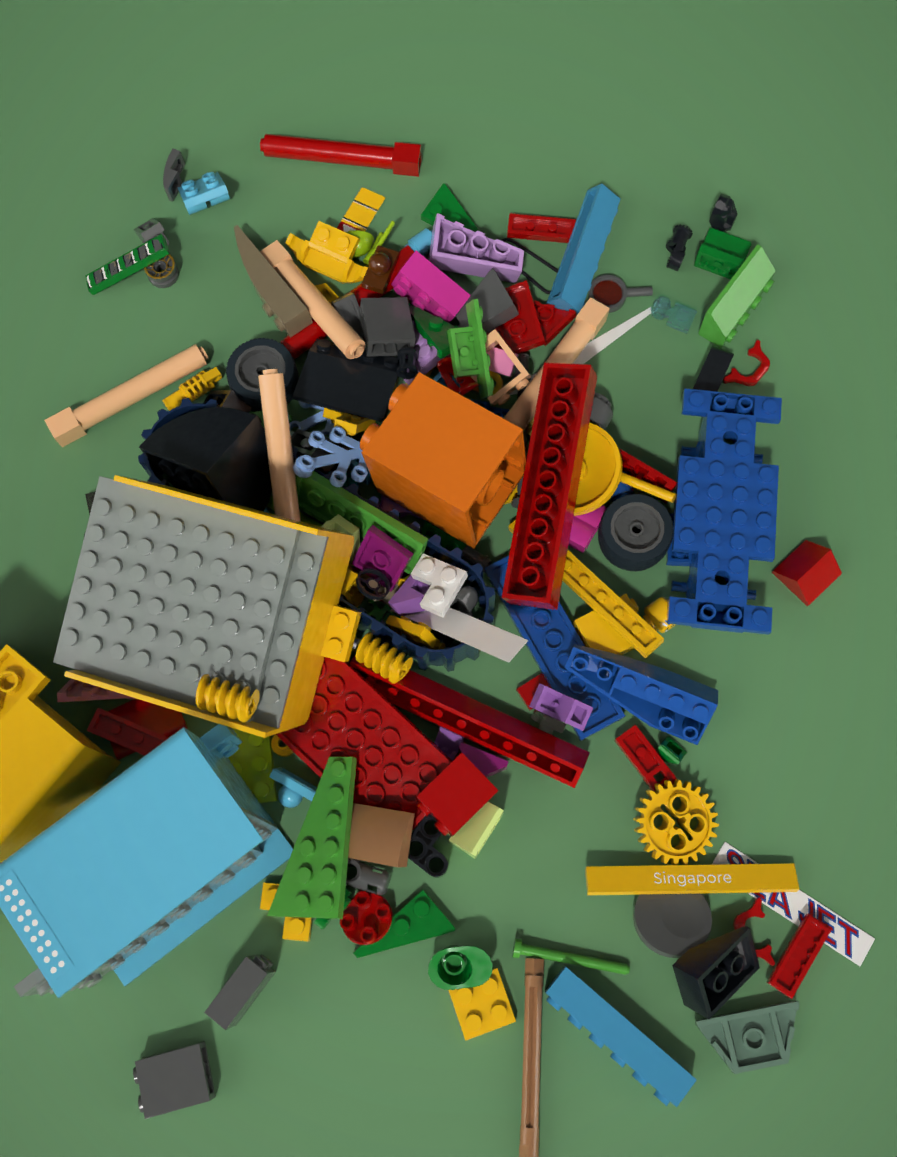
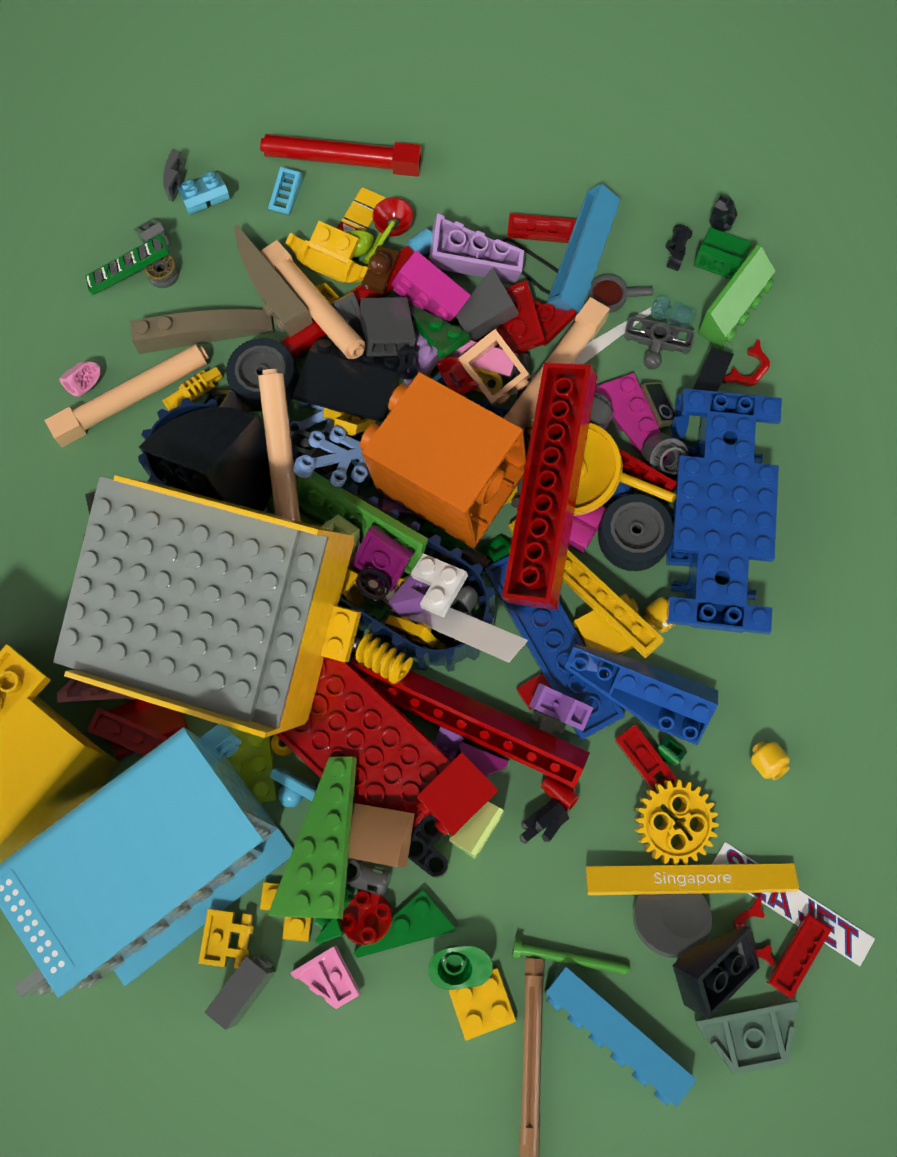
(80, 378): none -> bright pink rock
(174, 1080): dark grey brick -> none
(197, 328): none -> dark tan slope
(217, 938): none -> yellow plate
(226, 700): yellow piece -> none
(284, 174): none -> medium azure slope
(329, 977): none -> bright pink wing
(331, 931): none -> green slope
(393, 209): none -> red piece
(448, 206): green wing -> none
(469, 350): bright green bracket -> none
(497, 549): none -> green slope
(550, 815): none -> black rock
(560, 792): none -> red cone
(630, 410): none -> dark pink wing
(647, 337): none -> dark grey piece
(656, 449): none -> dark grey piece
(659, 403): none -> slope
(679, 423): none -> blue slope
(770, 760): none -> yellow head
(808, 571): red slope -> none

